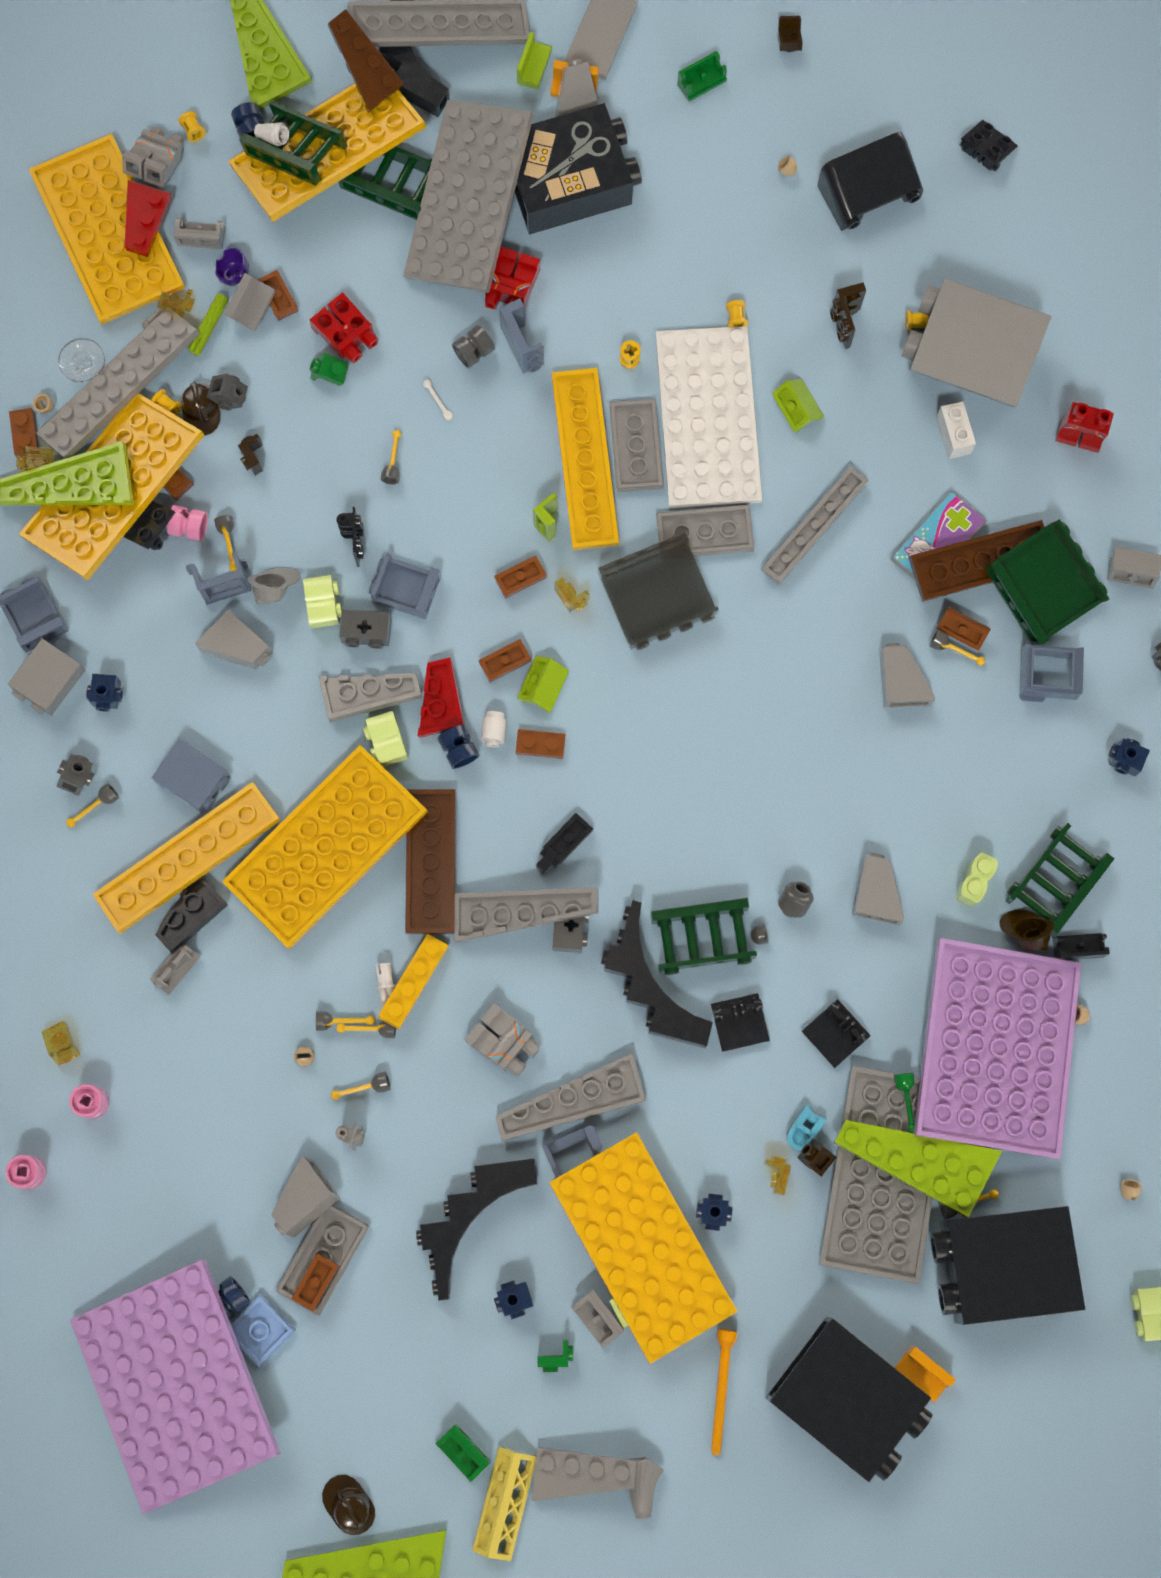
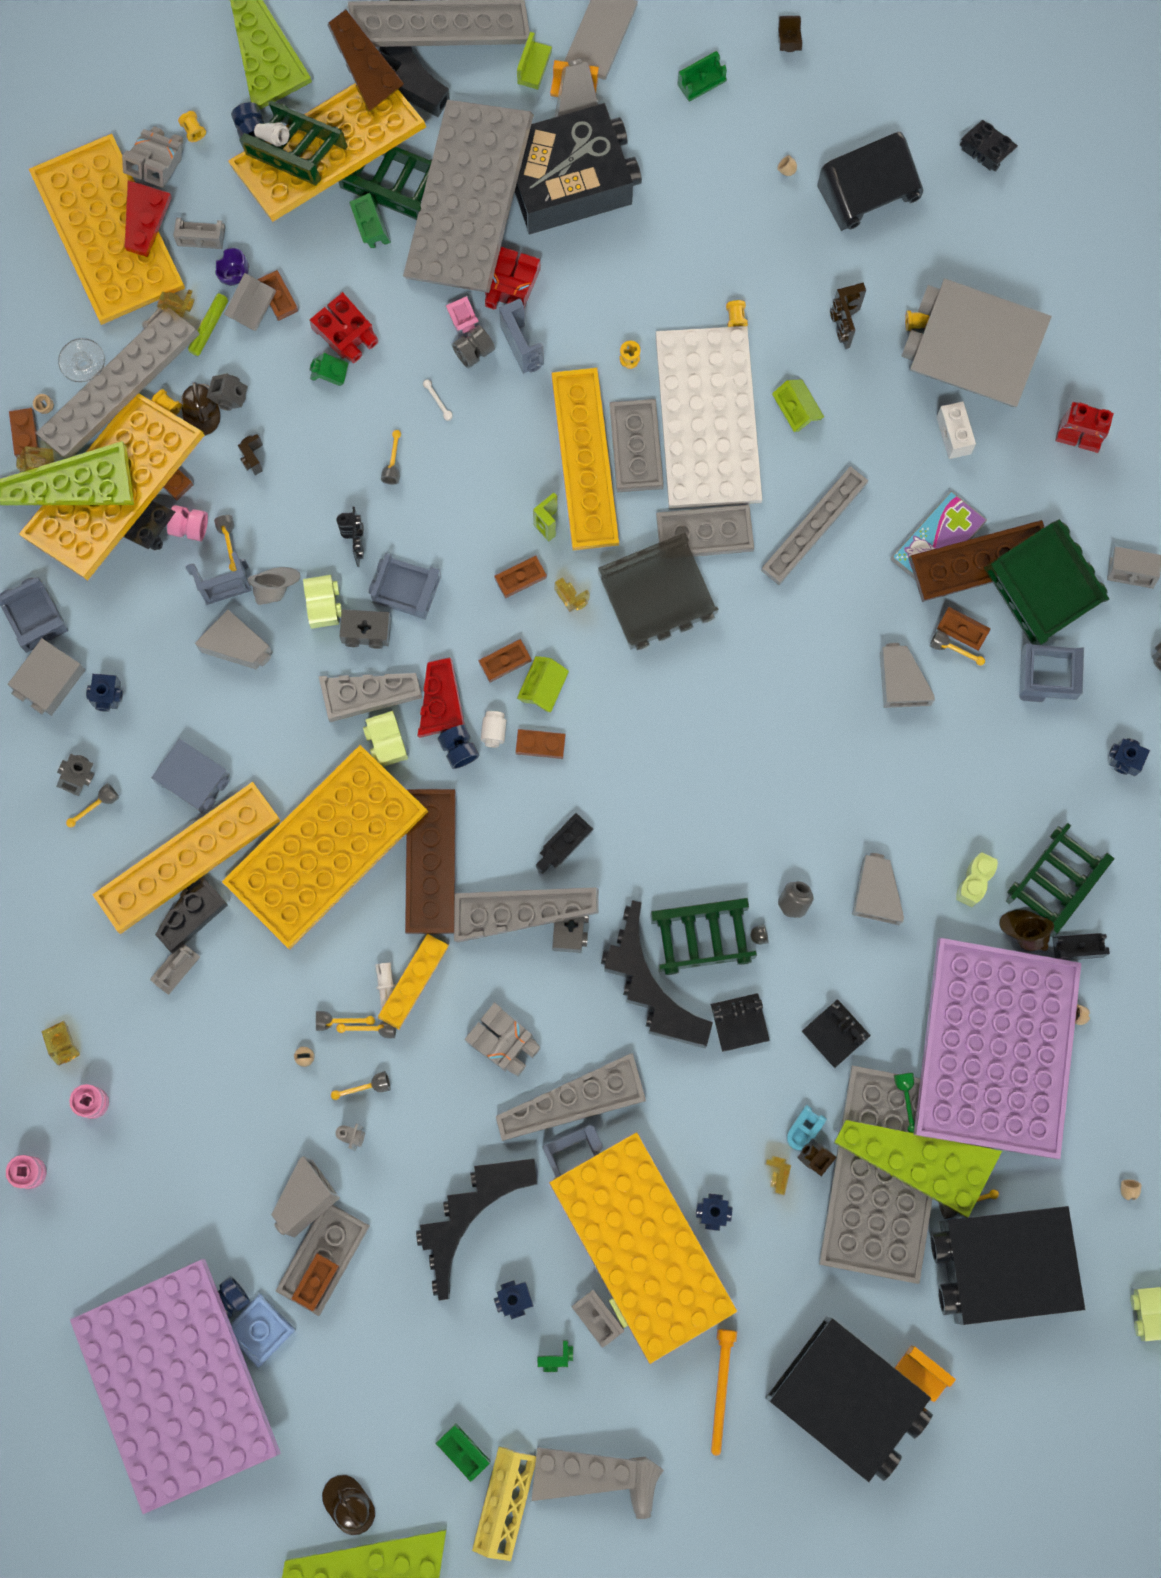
(369, 220): none -> green hinge
(462, 315): none -> bright pink bracket

